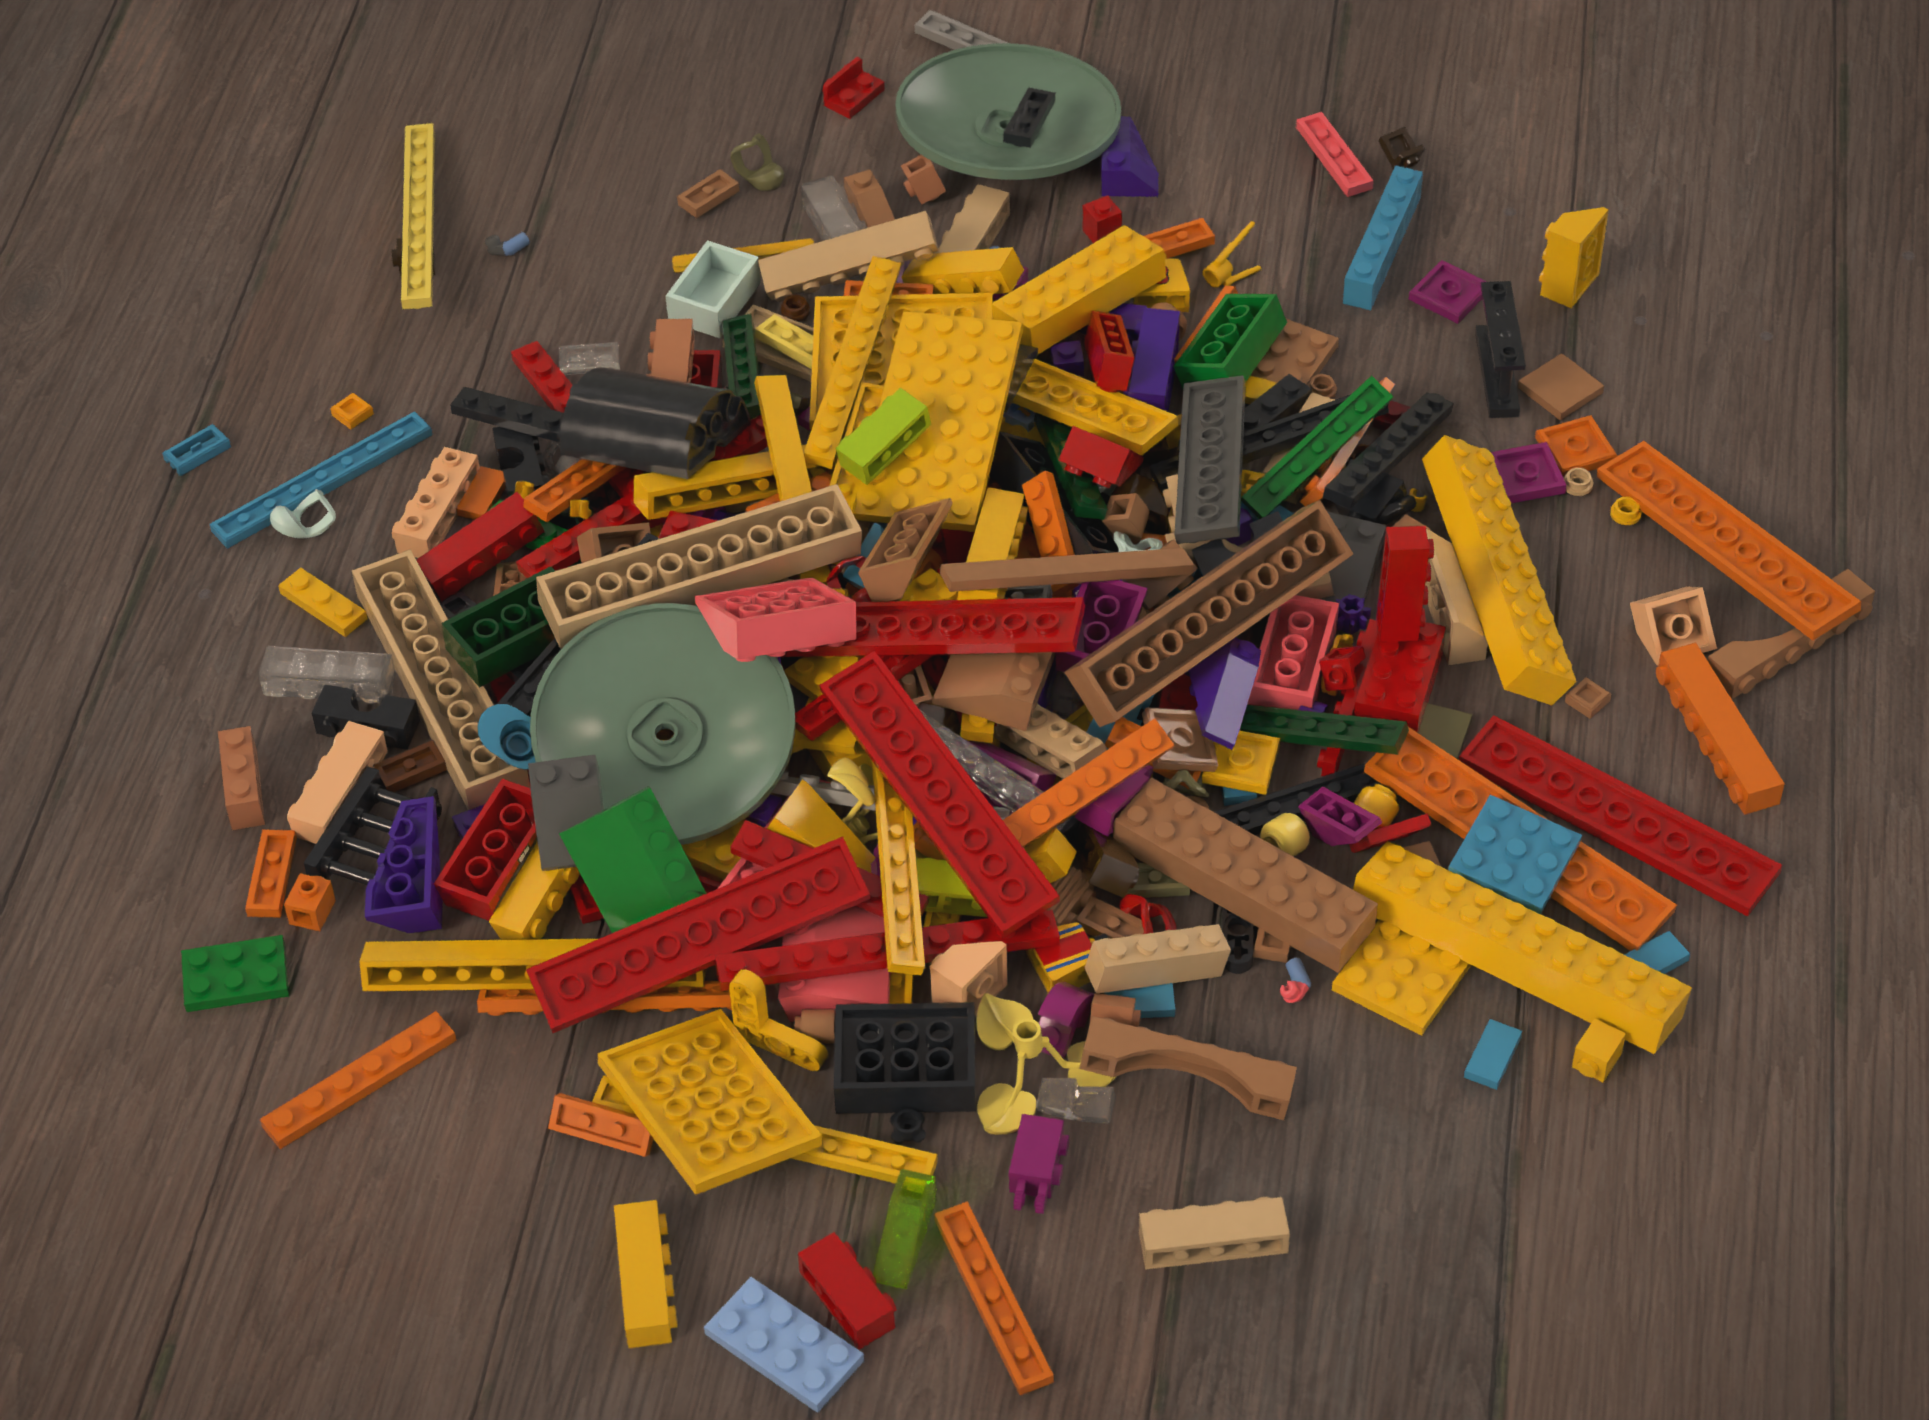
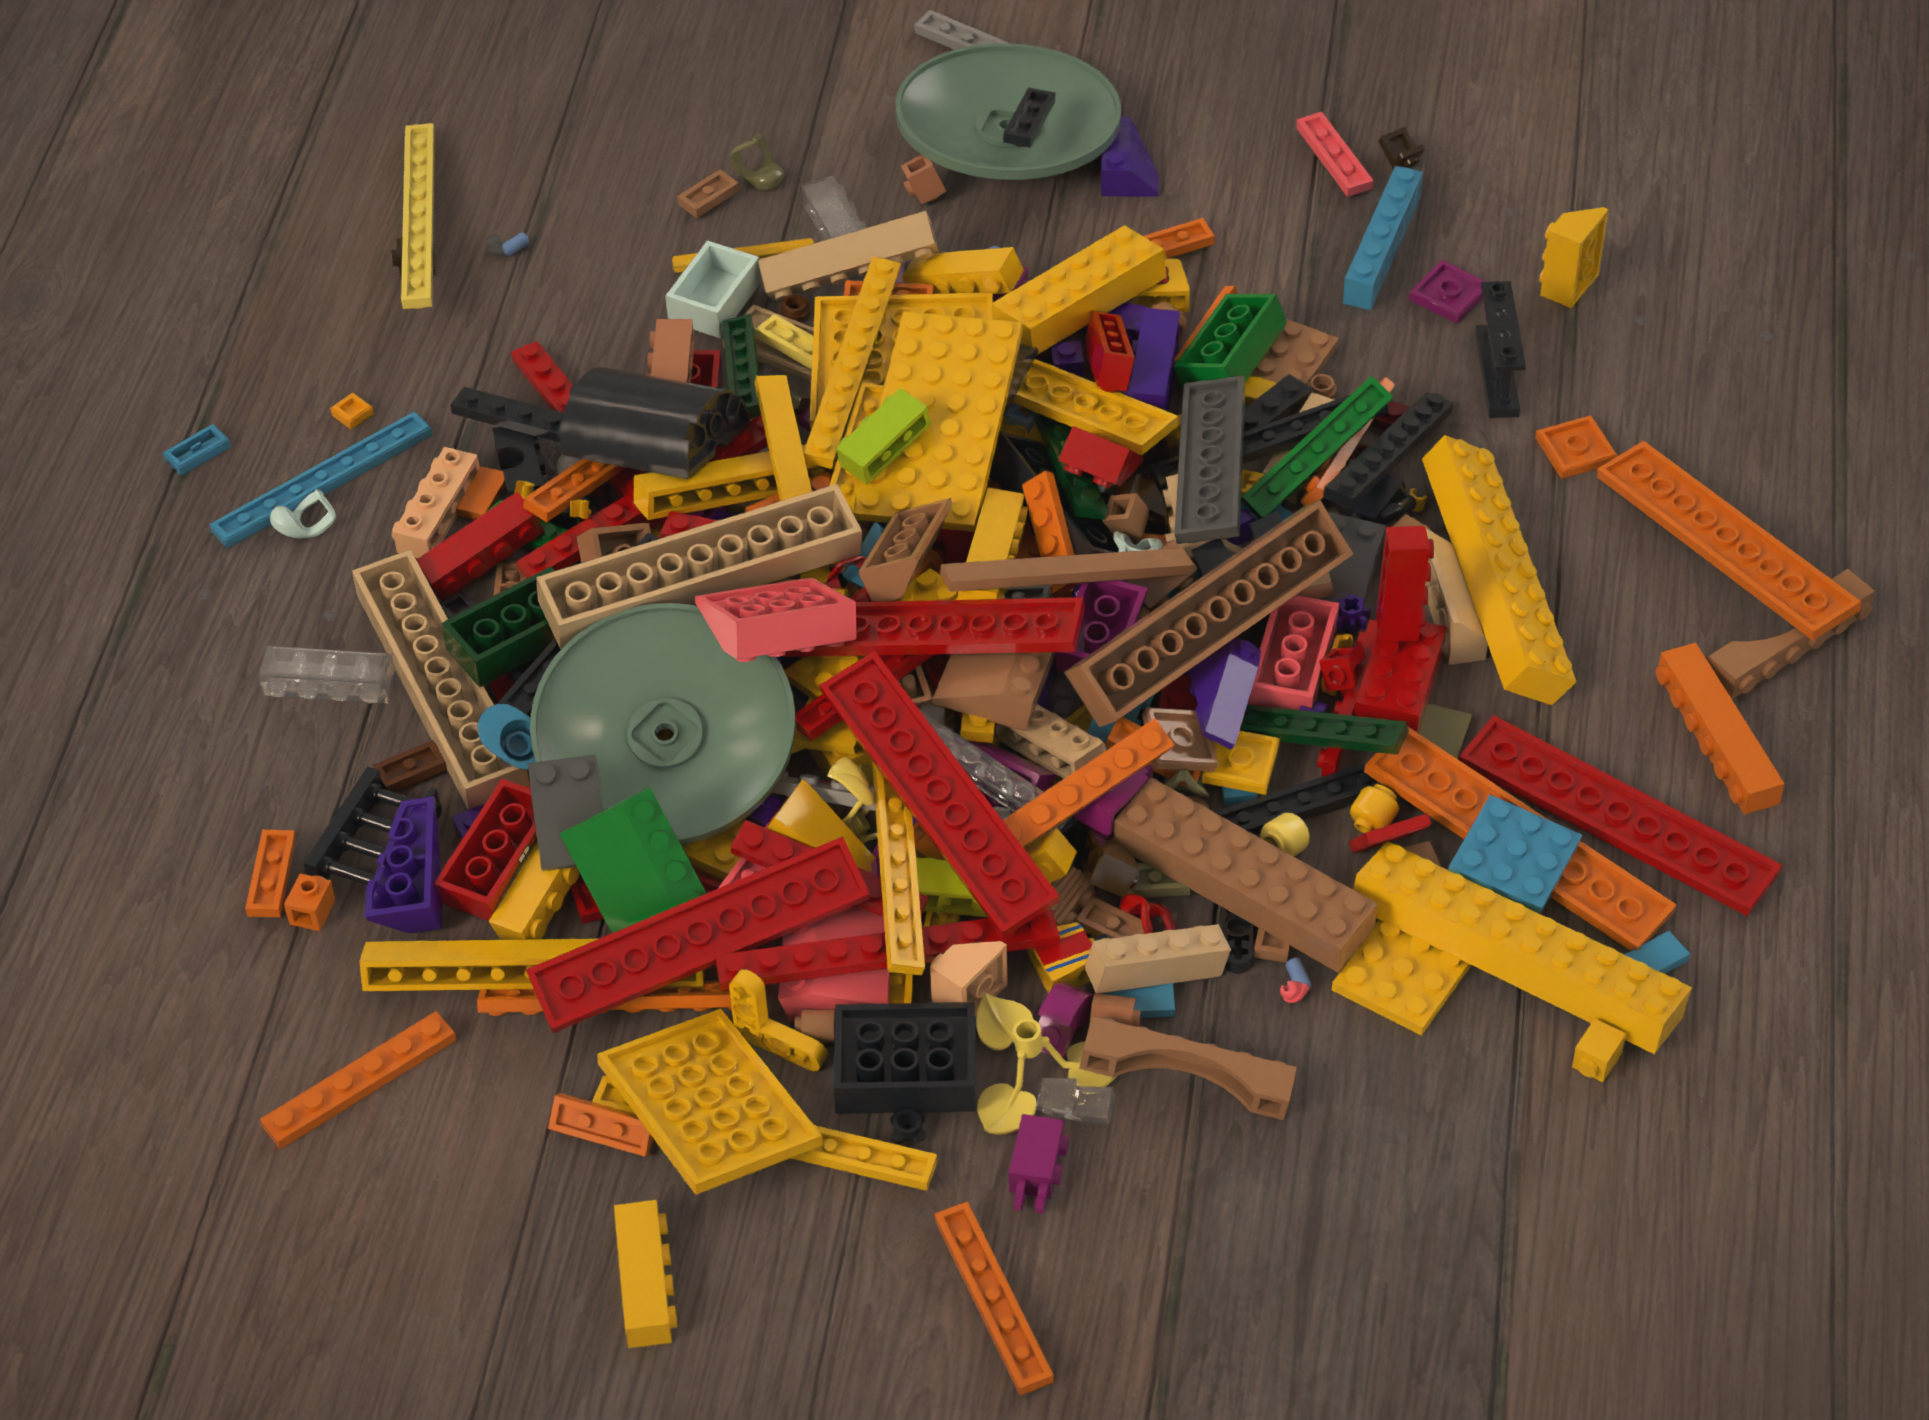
(234, 973): green plate -> none
(241, 778): nougat brick -> none
(323, 602): yellow plate -> none
(335, 778): light nougat brick -> none
(395, 716): black arch -> none
(585, 357): clear plate -> none
(784, 1344): light blue plate -> none
(847, 1290): red brick -> none
(851, 89): red bracket -> none
(868, 198): medium nougat slope -> none
(905, 1228): clear neon green slope -> none
(978, 221): tan brick -> none
(1101, 218): red brick -> none
(1213, 1232): tan brick -> none
(1220, 269): yellow plant -> none
(1336, 818): magenta slope -> none
(1493, 1054): dark azure tile -> none
(1529, 472): magenta plate -> none
(1561, 386): medium nougat tile -> none
(1578, 482): tan plate -> none
(1588, 698): medium nougat tile -> none
(1625, 511): yellow plate -> none
(1673, 621): light nougat slope -> none

